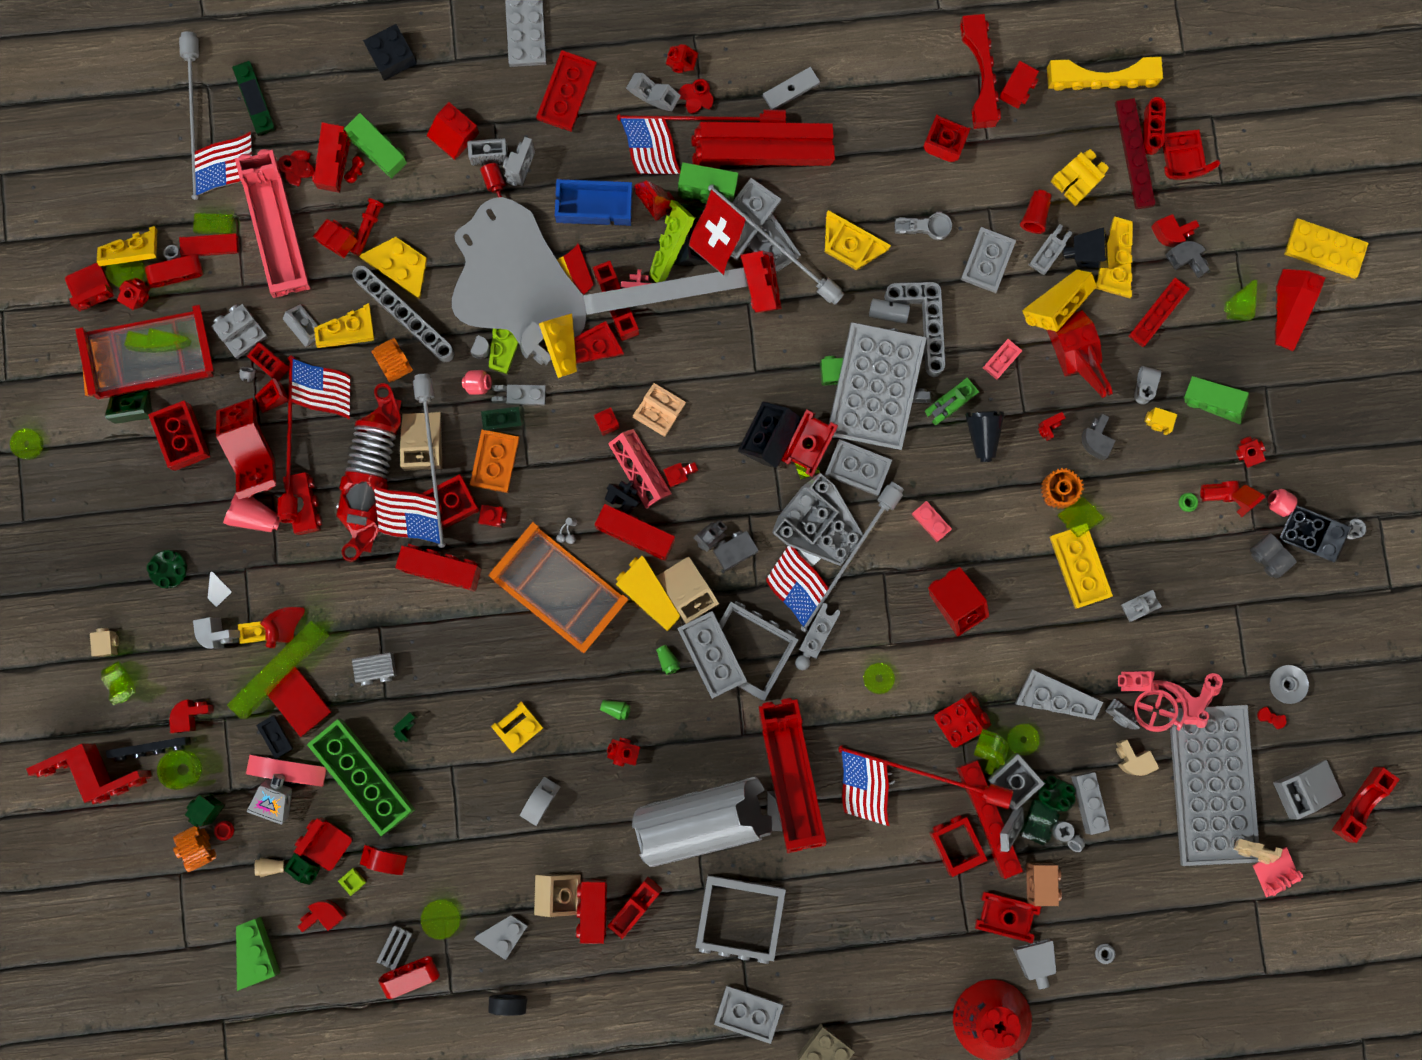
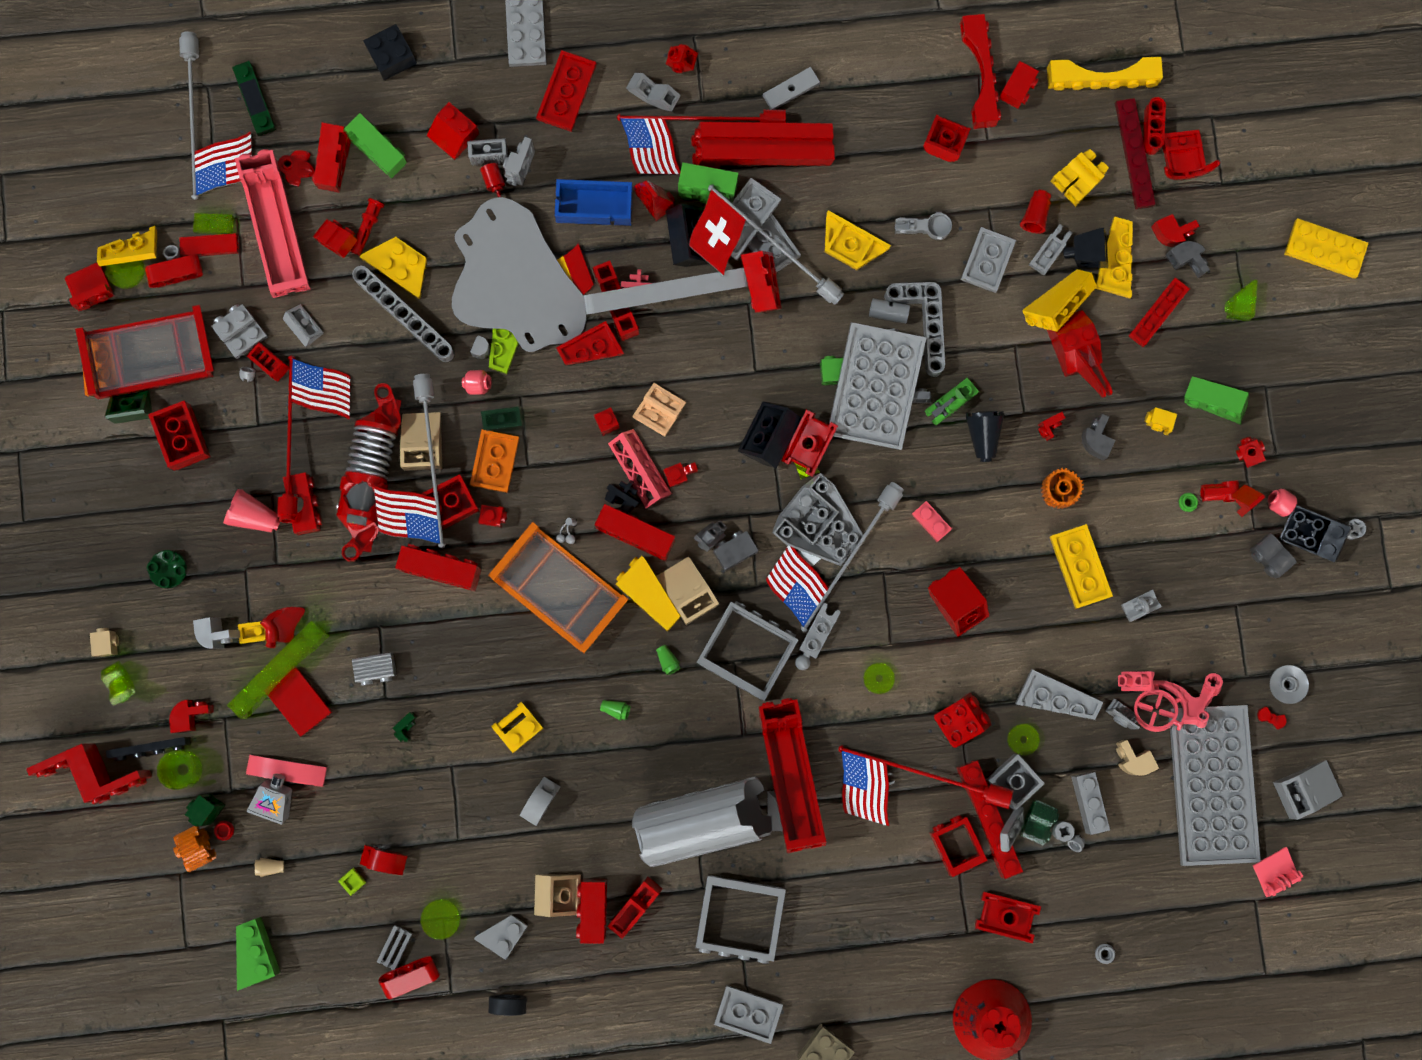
(32, 450): clear neon green piece -> none
(133, 293): red brick -> none
(155, 341): clear neon green slope -> none
(217, 590): white sticker -> none
(246, 448): red bracket -> none
(271, 396): red slope -> none
(274, 737): black plate -> none
(301, 869): dark green bracket -> none
(323, 843): red bracket -> none
(326, 912): red brick -> none
(349, 329): yellow wing -> none
(357, 164): red piece -> none
(361, 777): bright green brick -> none
(392, 360): orange brick -> none
(520, 394): light grey hinge -> none
(530, 344): light grey brick -> none
(560, 343): yellow wing -> none
(623, 752): red brick -> none
(671, 242): lime wing -> none
(694, 98): red plate -> none
(712, 654): light grey plate -> none
(858, 467): light grey plate -> none
(992, 748): clear neon green brick -> none
(1002, 359): coral plate -> none
(1037, 961): light grey torso -> none
(1043, 884): nougat brick -> none
(1057, 794): dark green dish -> none
(1080, 517): clear neon green piece -> none
(1146, 381): light grey piece -> none
(1257, 850): tan wing -> none
(1296, 298): red wedge -> none
(1354, 818): red arch -> none

